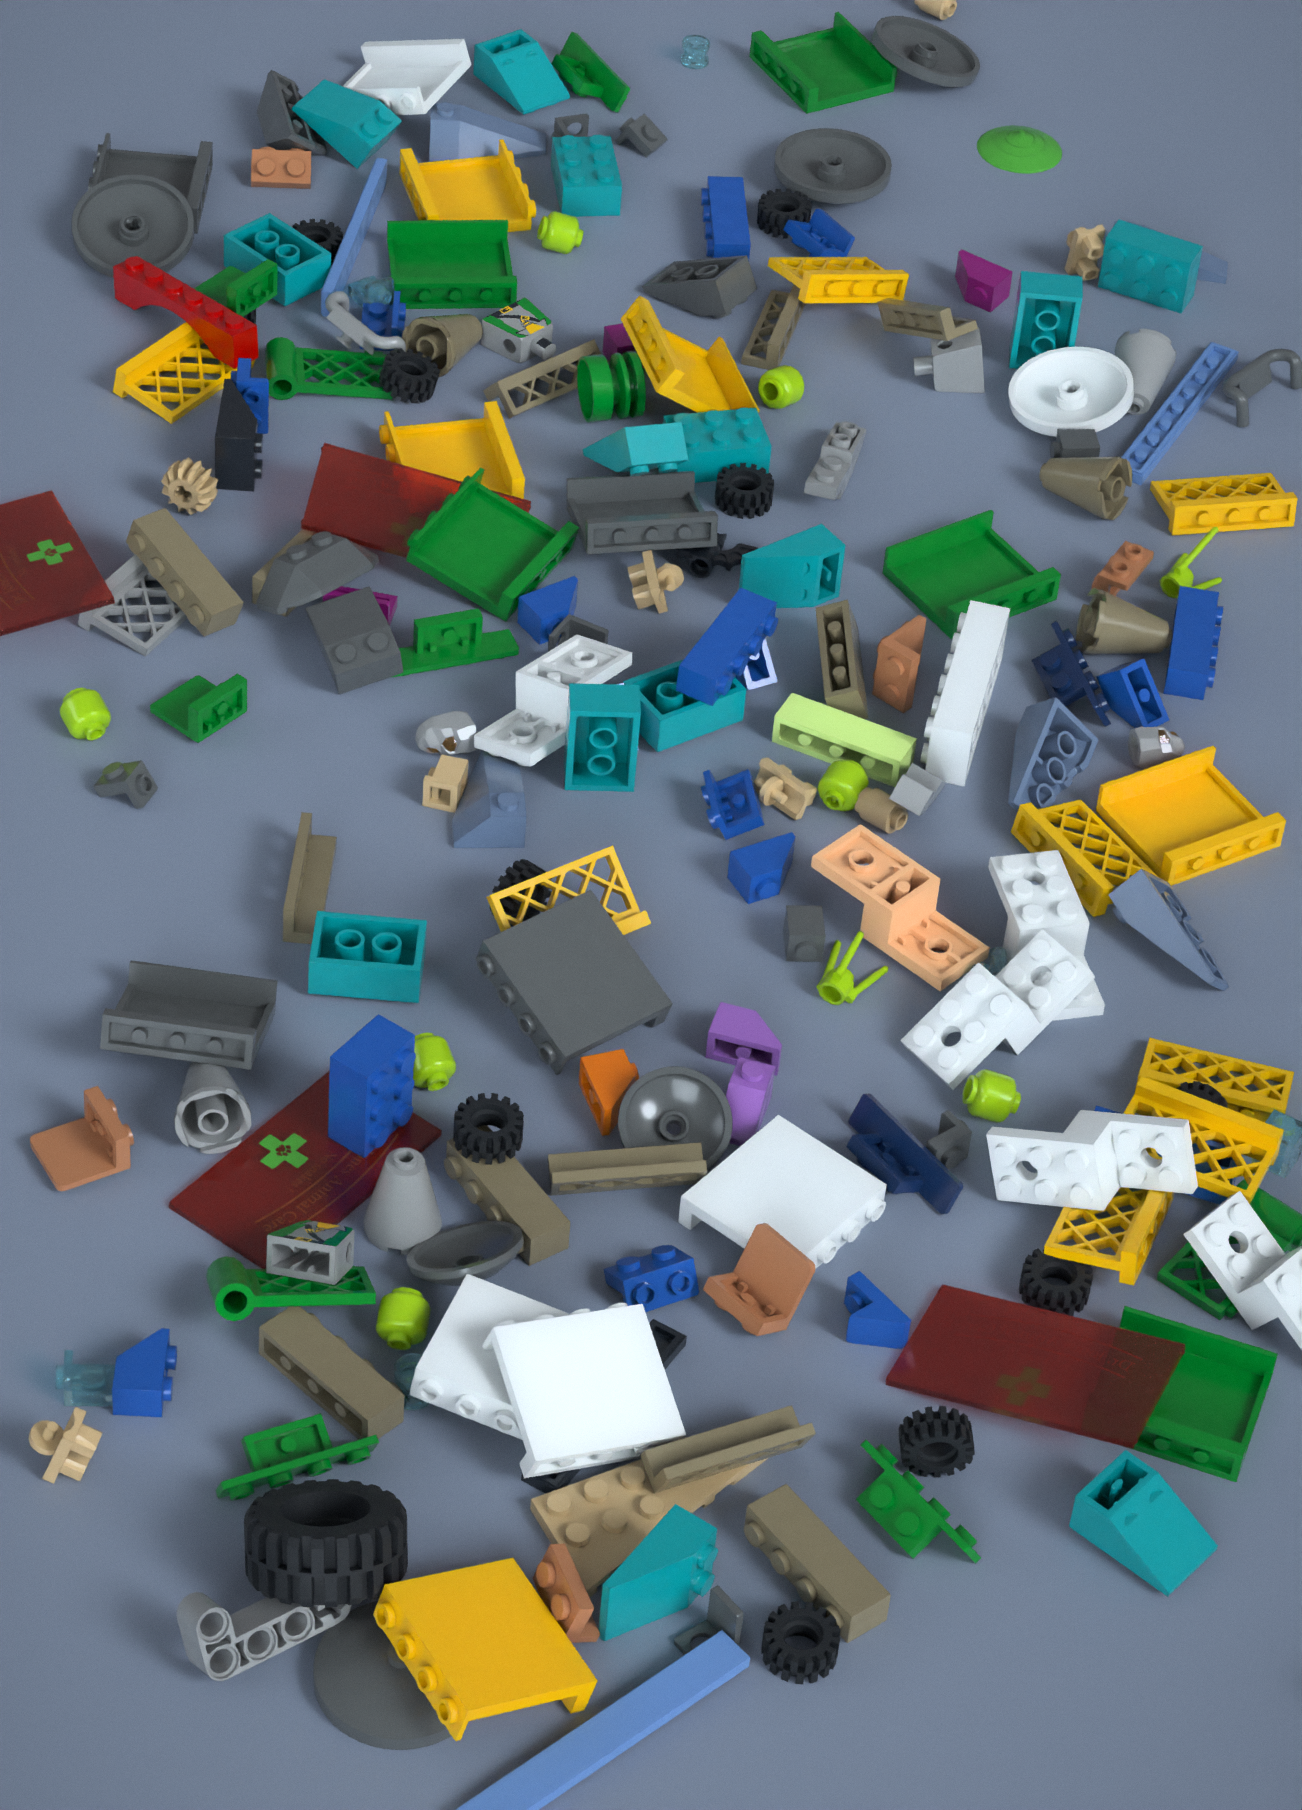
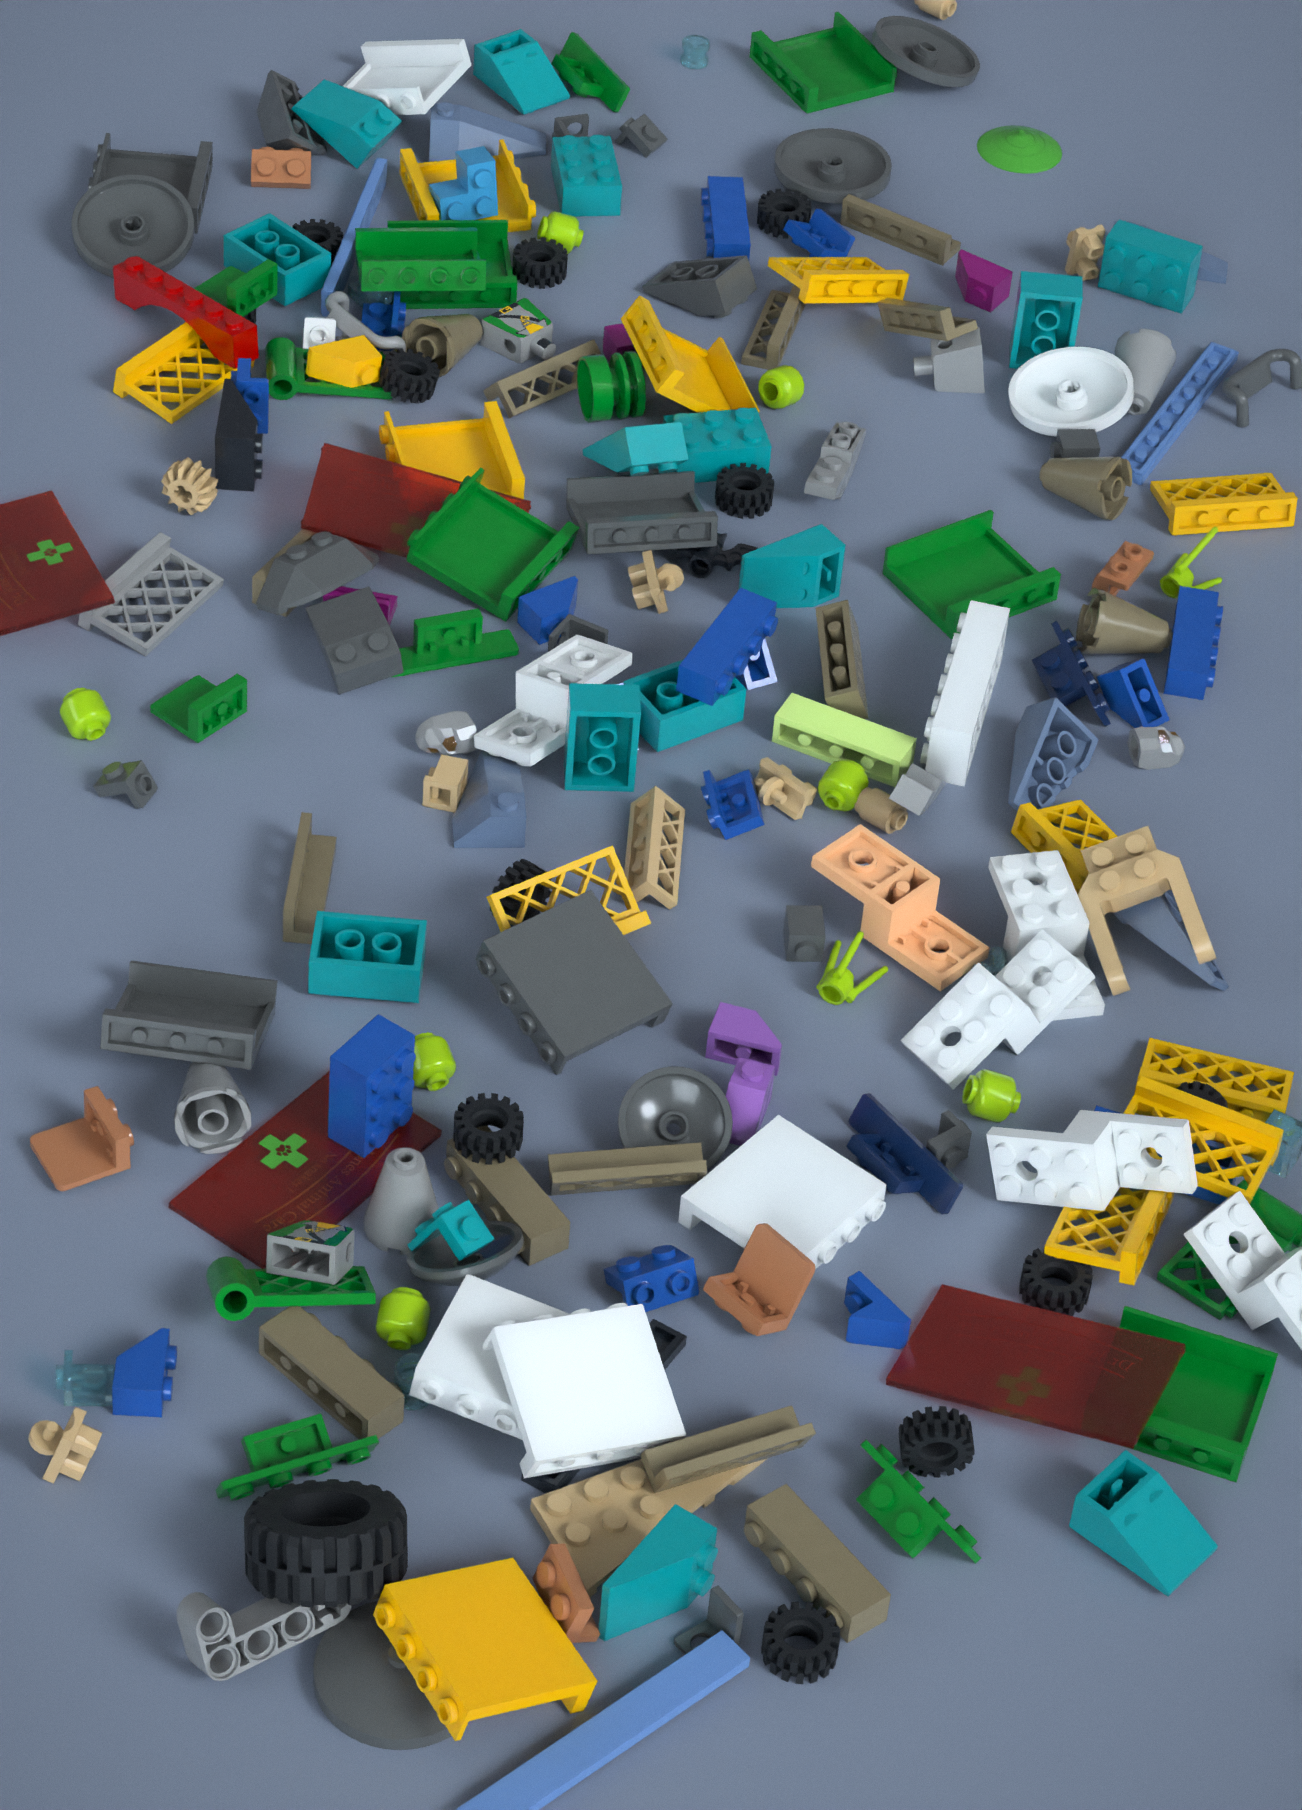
(184, 572): dark tan brick -> none
(318, 331): none -> white bracket
(345, 362): none -> yellow slope
(419, 259): none -> green panel
(460, 1228): none -> teal bracket
(474, 190): none -> dark azure brick
(540, 262): none -> black tyre
(604, 1083): orange slope -> none
(646, 844): none -> tan fence
(762, 867): blue slope -> none
(898, 230): none -> dark tan fence
(898, 664): nougat bracket -> none
(1127, 874): none -> tan plate
(1186, 817): yellow panel -> none

